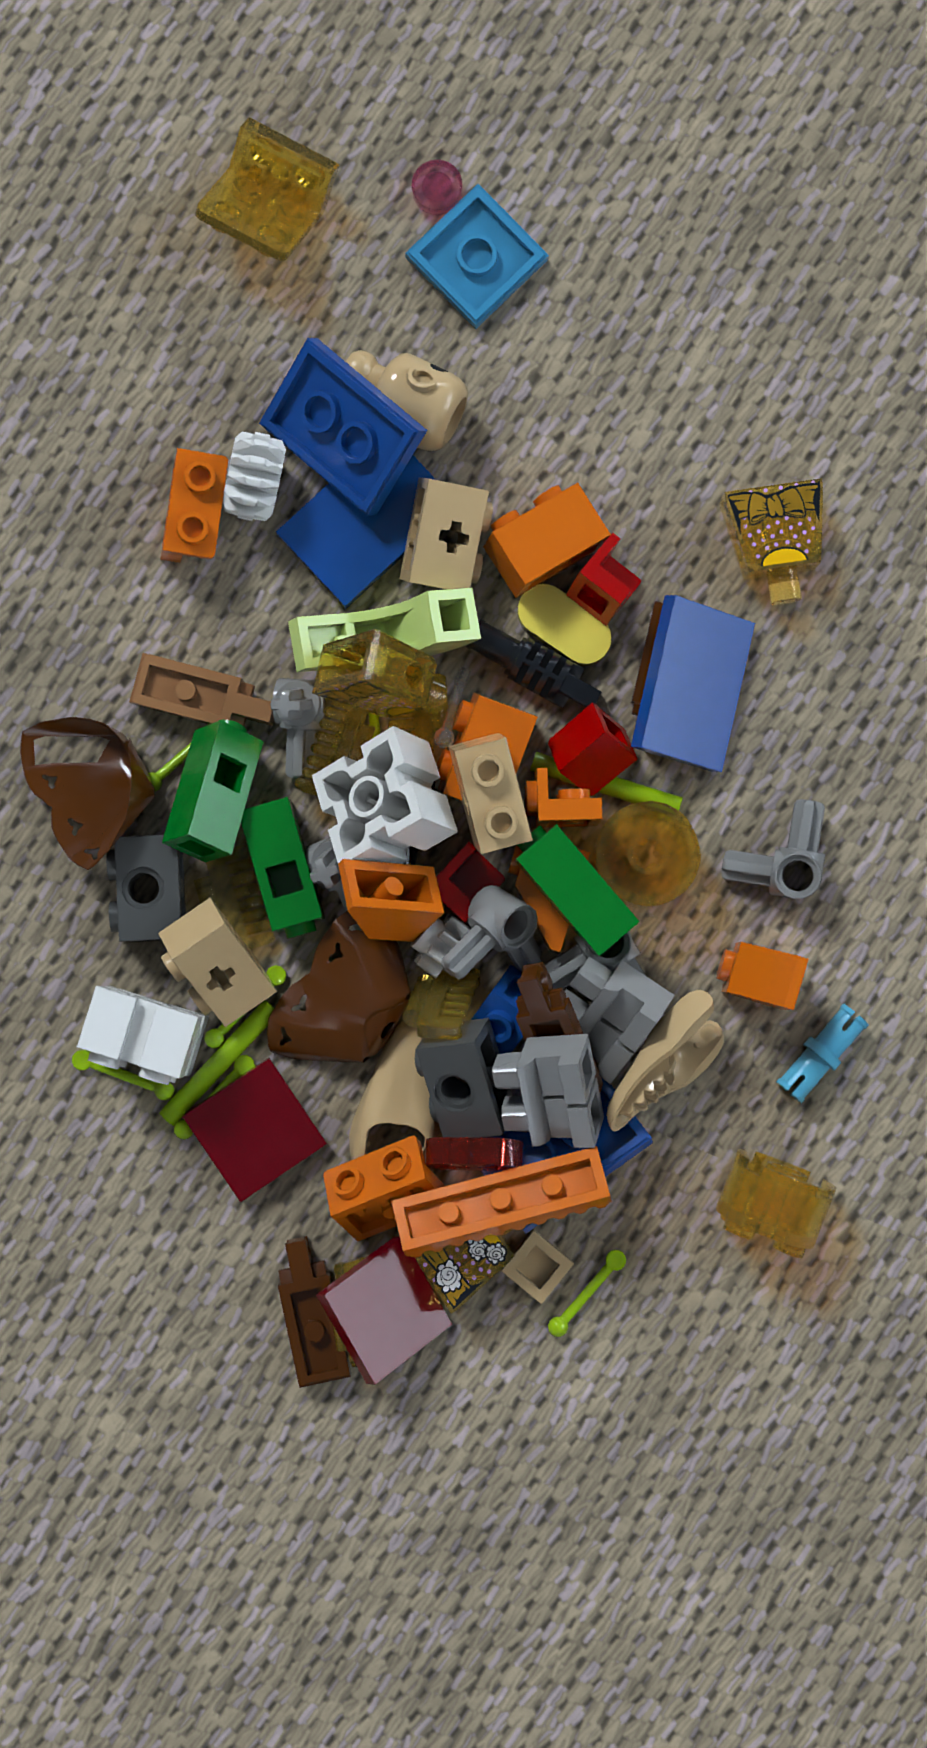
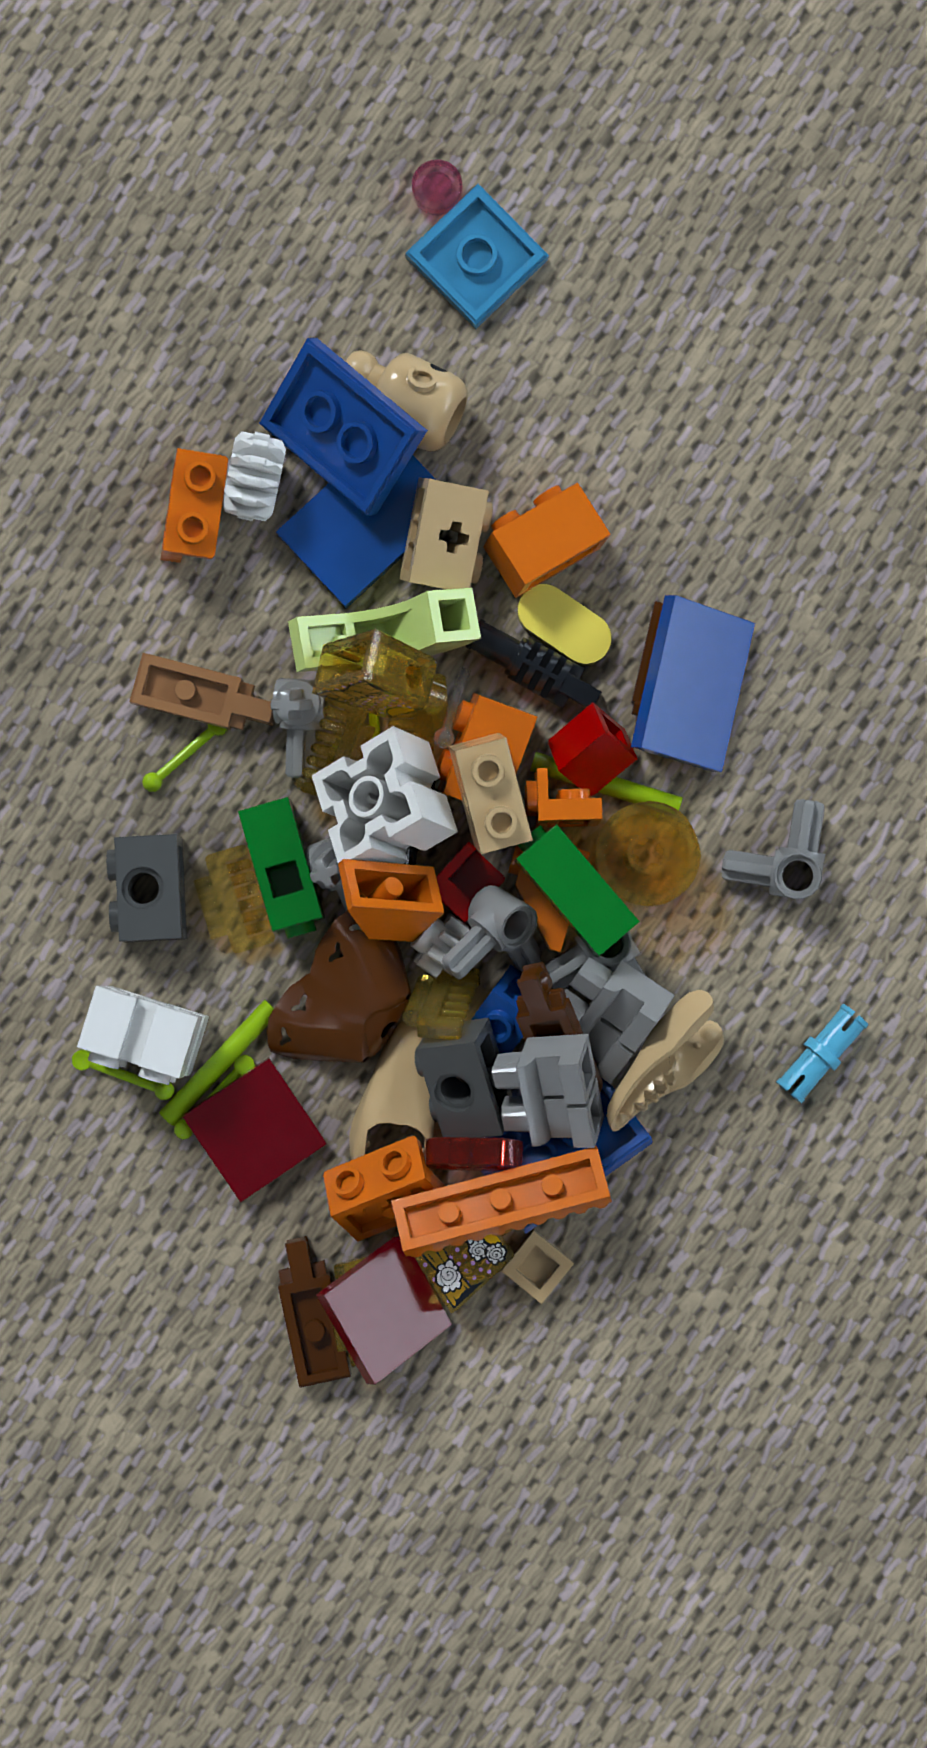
(98, 794): reddish brown piece -> none
(213, 791): green brick -> none
(215, 1037): lime hinge -> none
(216, 963): tan brick -> none
(269, 191): clear yellow bracket -> none
(603, 583): red panel -> none
(615, 1261): lime hinge -> none
(762, 975): orange slope -> none
(774, 1201): clear yellow brick -> none
(776, 533): torso -> none

